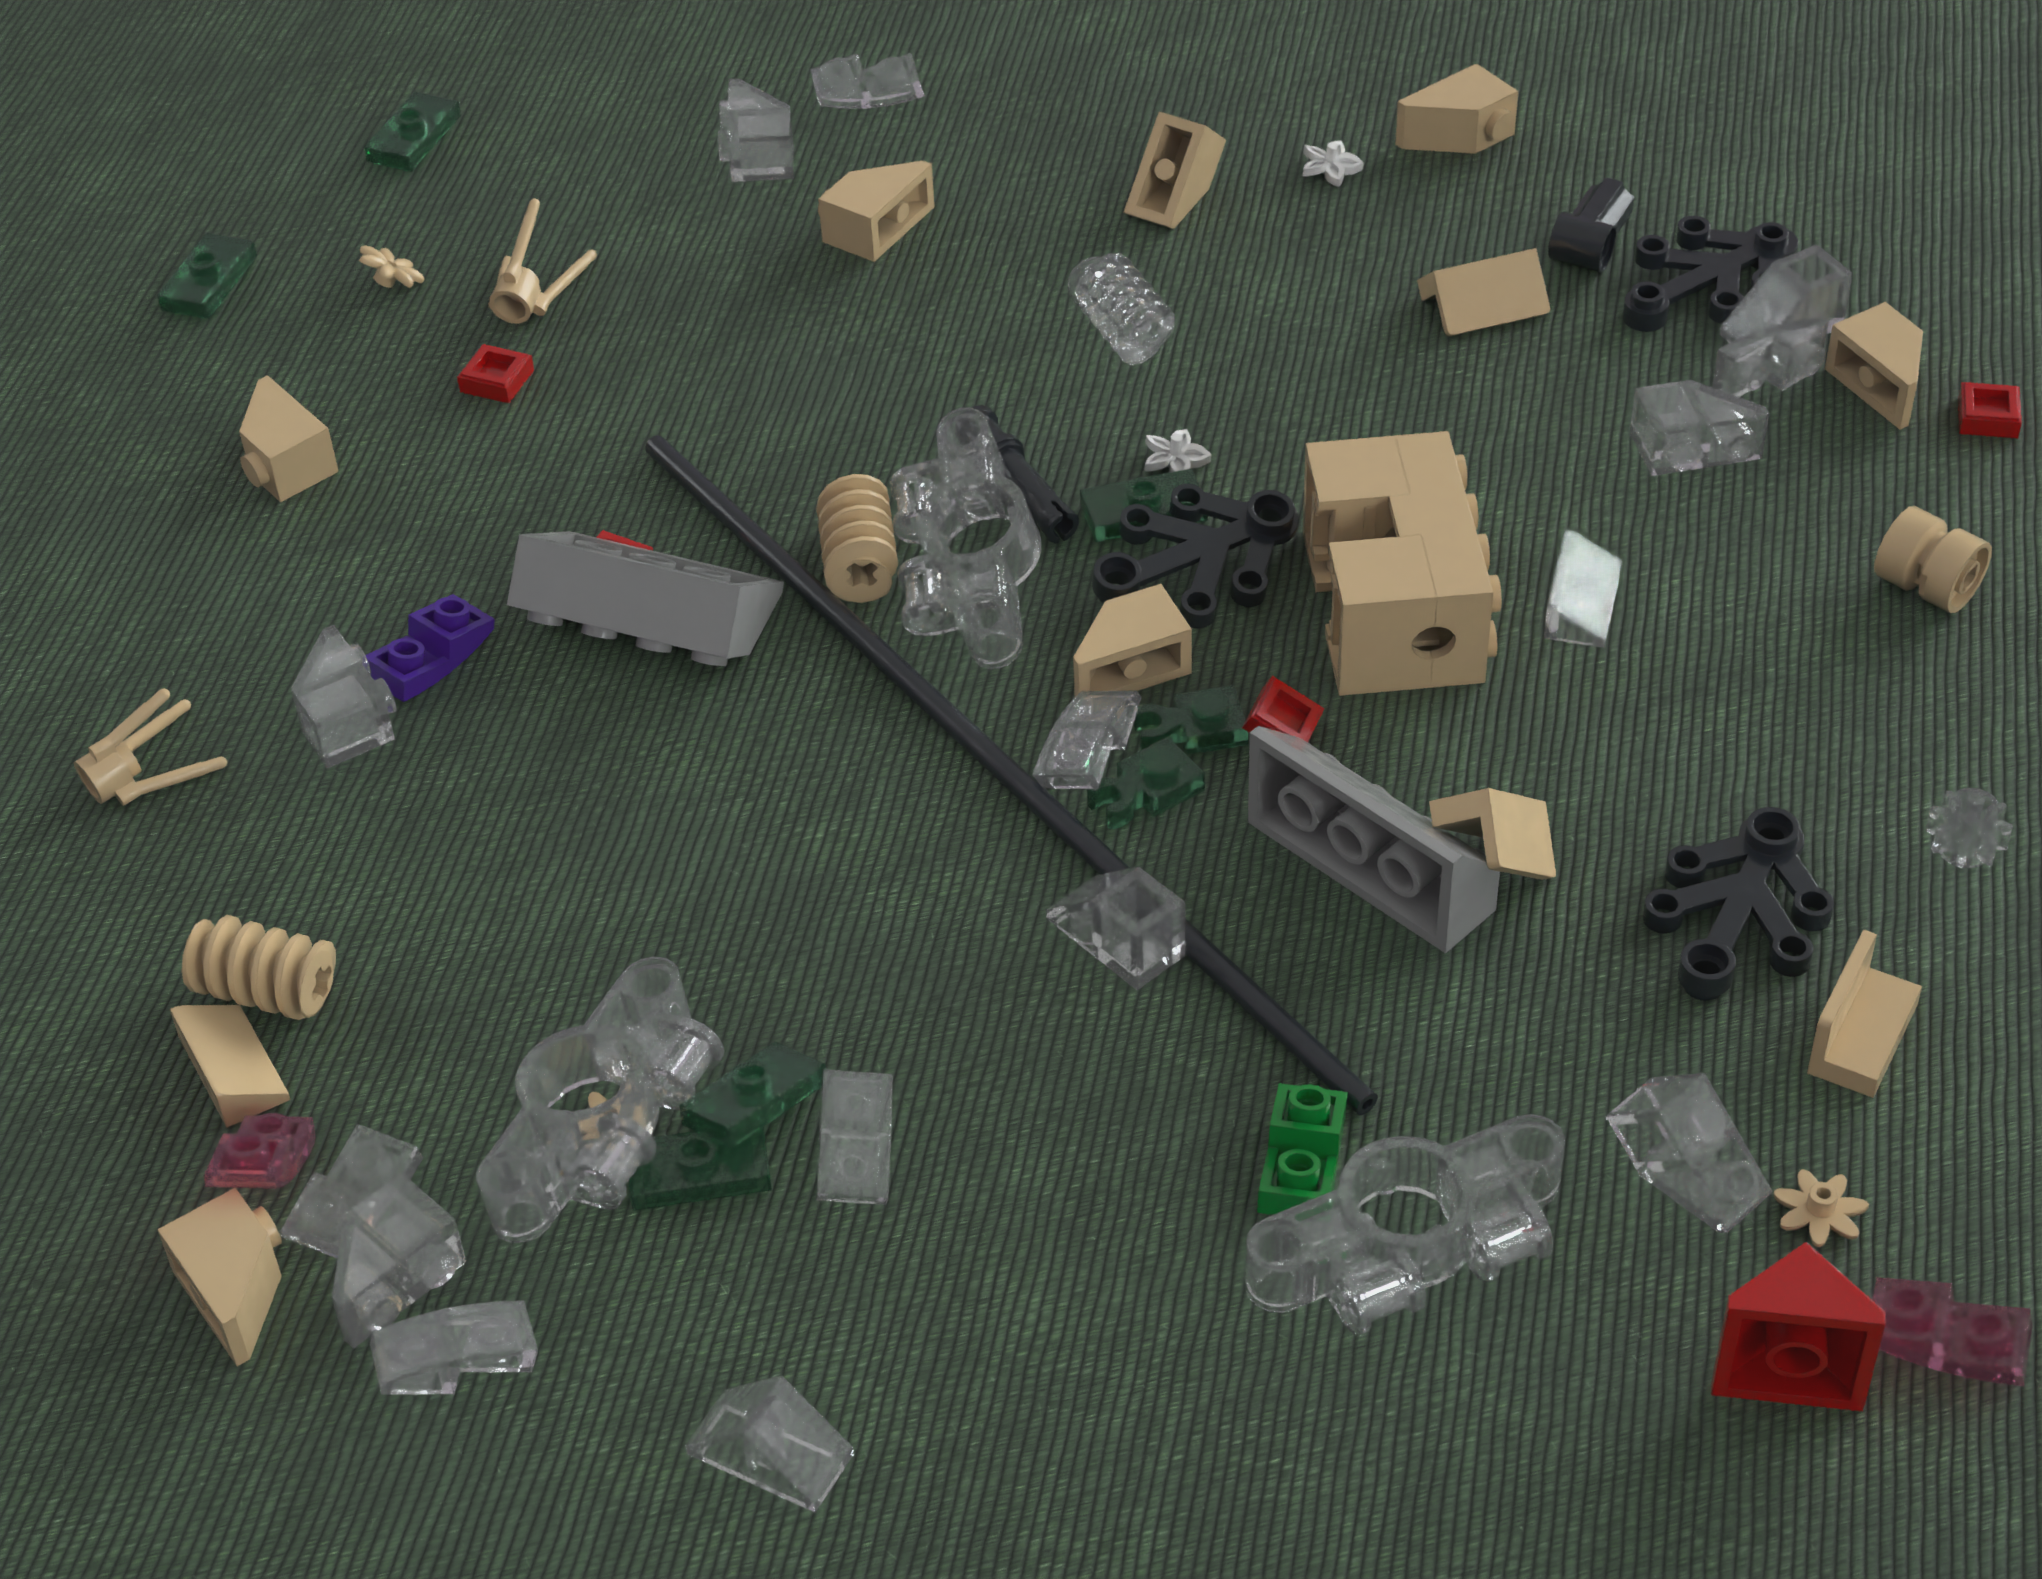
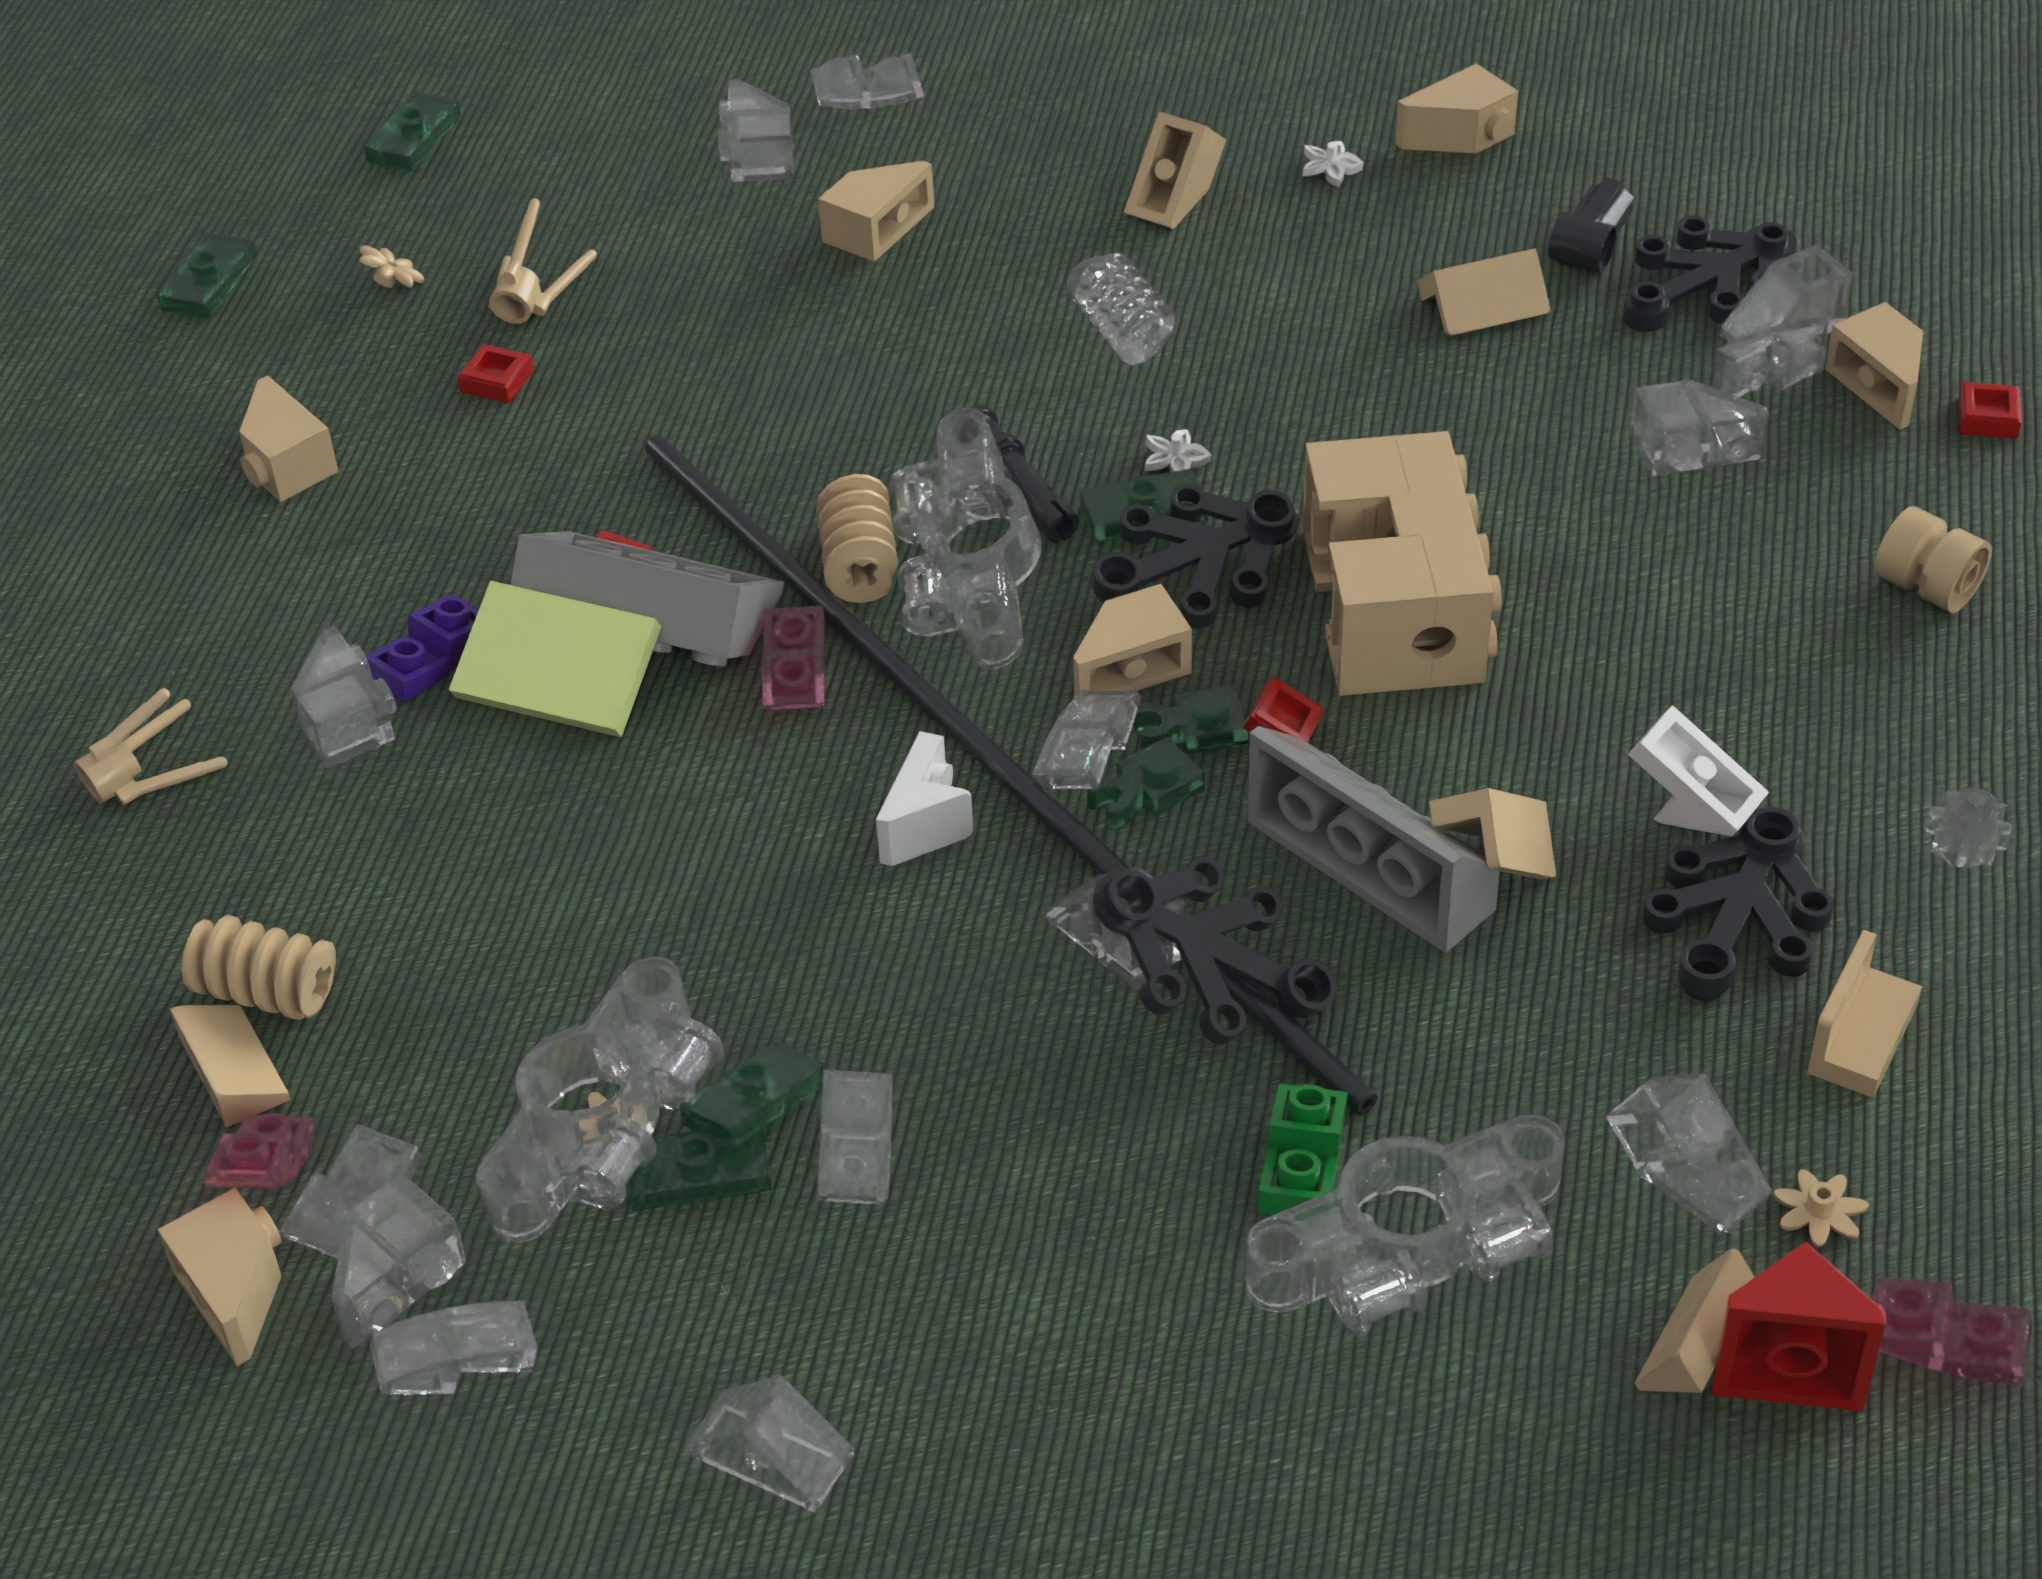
(555, 658): none -> yellowish green tile
(794, 658): none -> clear pink slope
(923, 806): none -> white slope
(1203, 945): none -> black plant
(1582, 592): clear slope -> none
(1691, 1337): none -> tan slope
(1705, 783): none -> white slope

